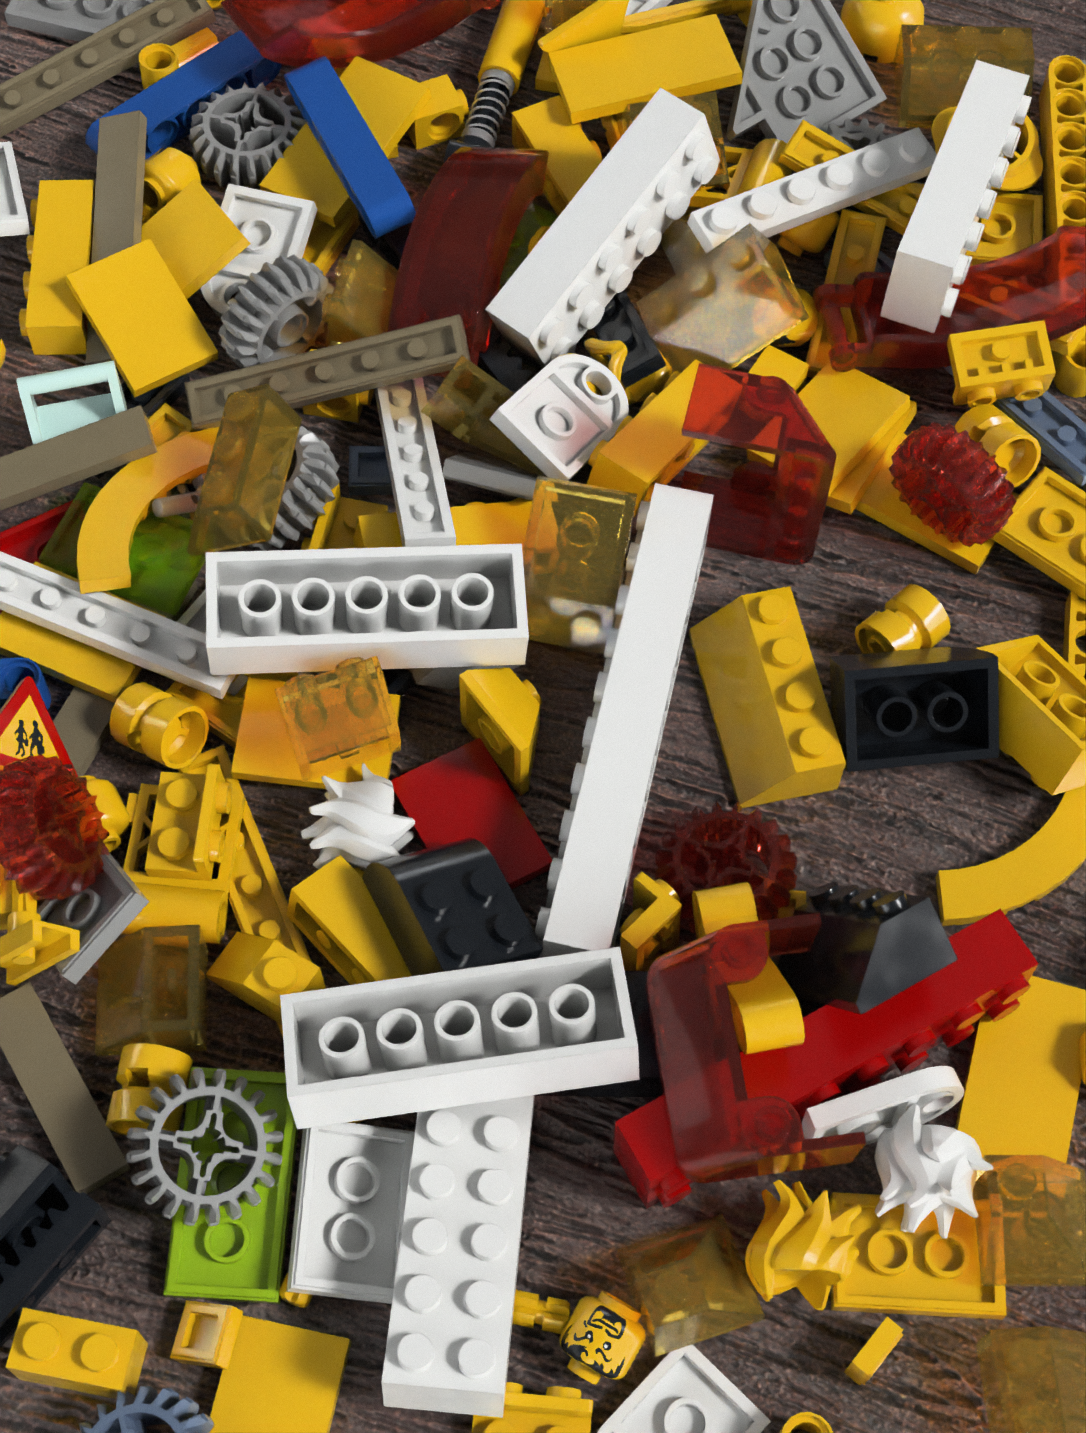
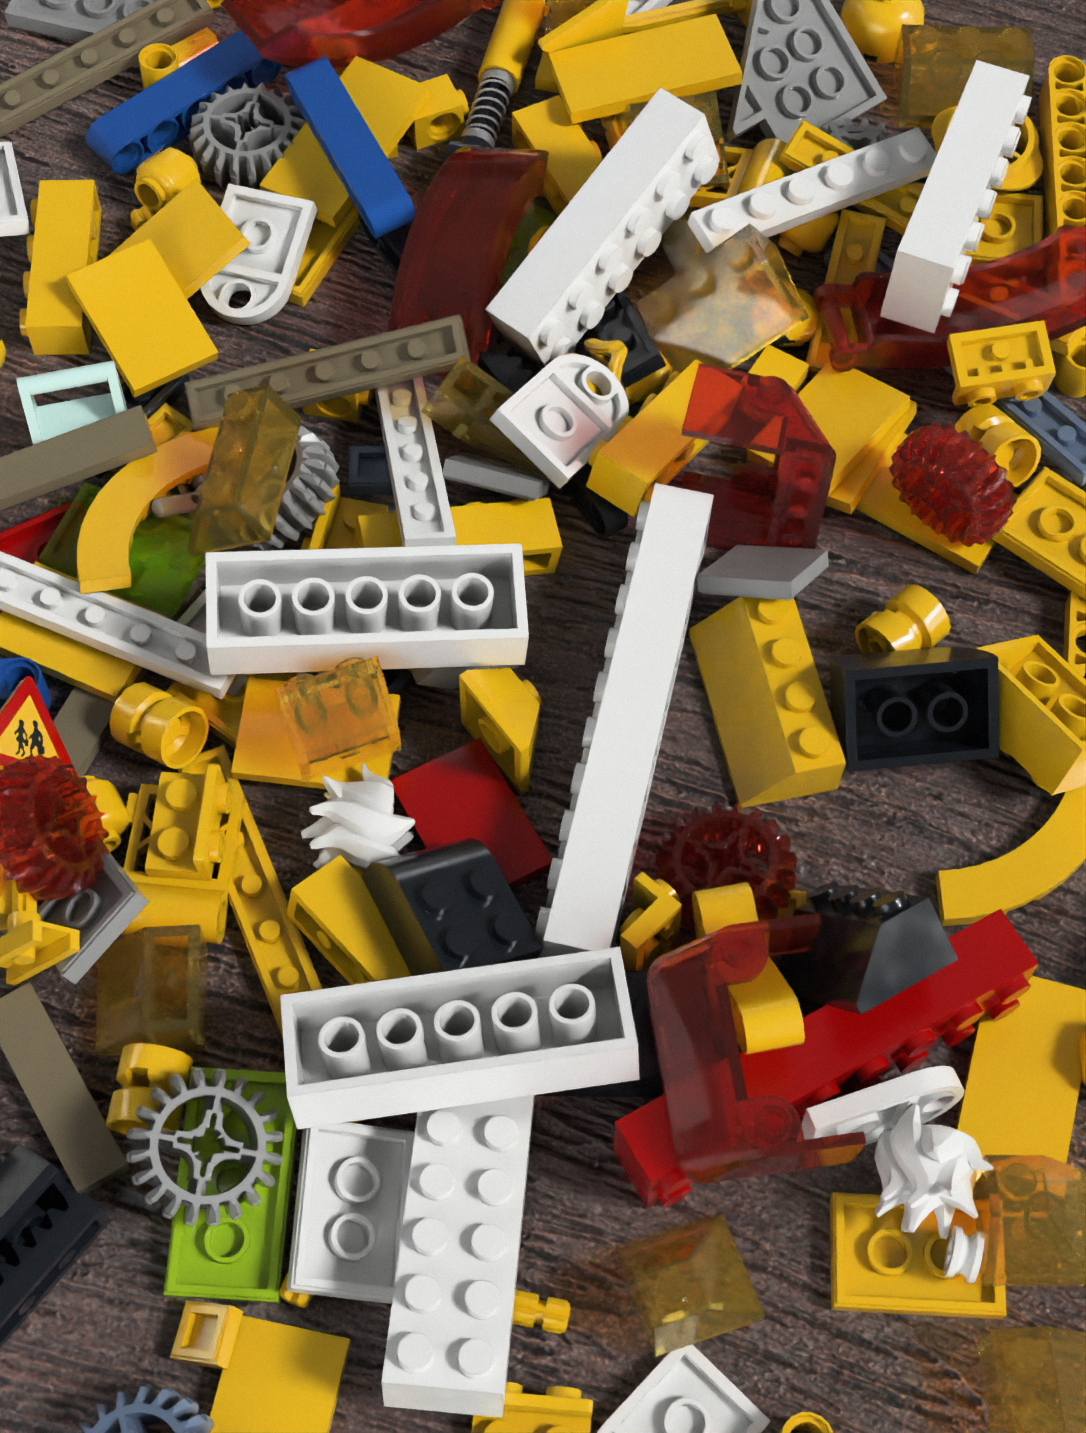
(76, 1354): yellow brick -> none
(117, 197): dark tan tile -> none
(261, 971): yellow slope -> none
(275, 312): light grey gear -> none
(361, 296): clear yellow slope -> none
(575, 561): clear yellow slope -> none
(602, 1337): yellow head -> none
(763, 572): none -> light grey tile
(801, 1245): yellow hair -> none
(874, 1352): yellow tile -> none
(964, 1254): none -> white bush

